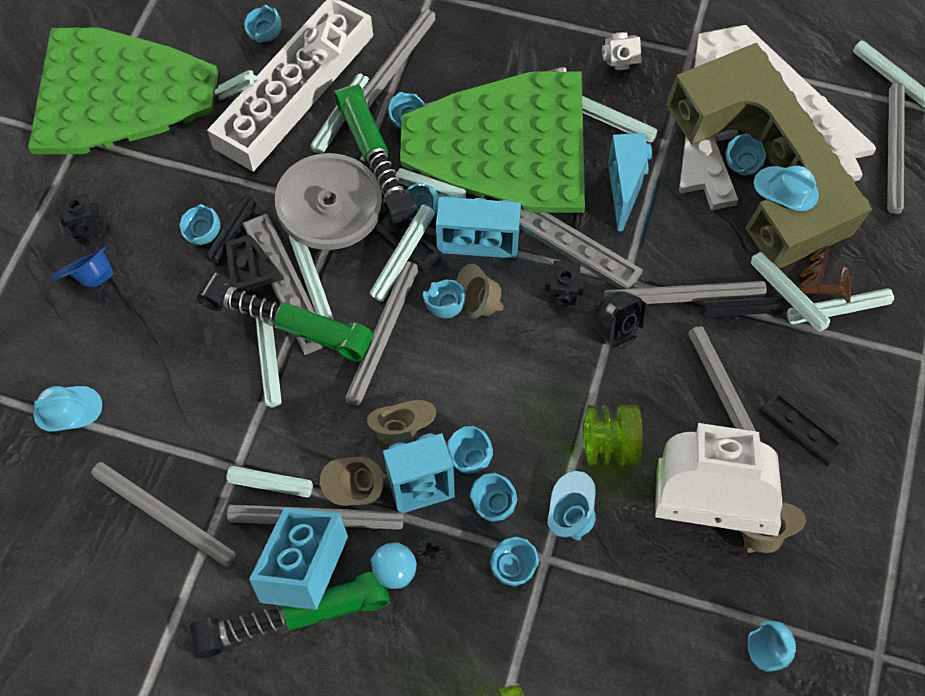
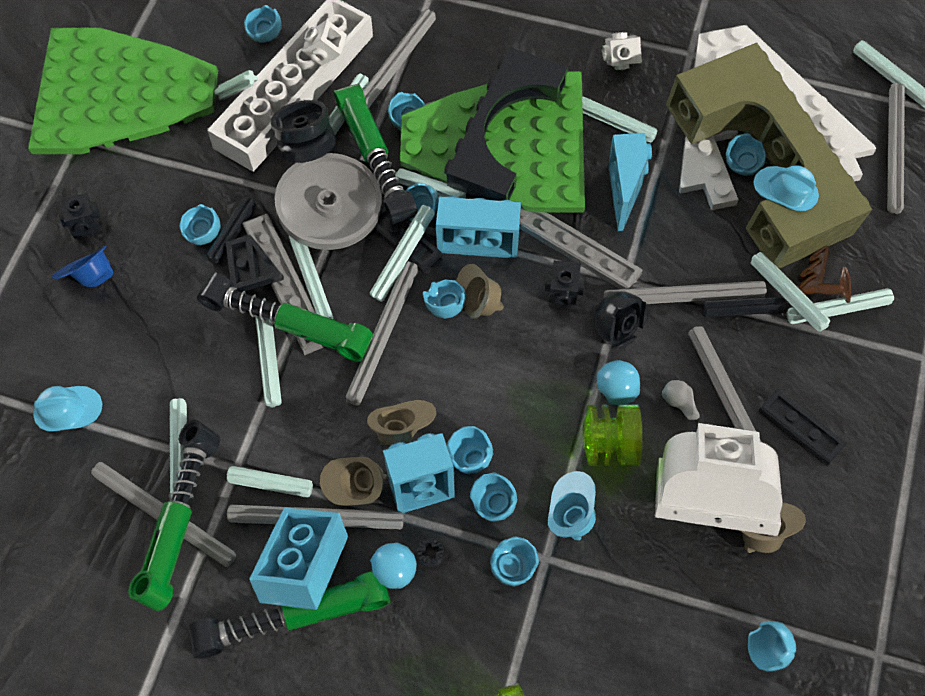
(152, 584): none -> green piece
(178, 419): none -> light aqua axle
(303, 131): none -> black wheel
(517, 79): none -> black arch
(618, 382): none -> medium azure hair
(680, 395): none -> light grey animal

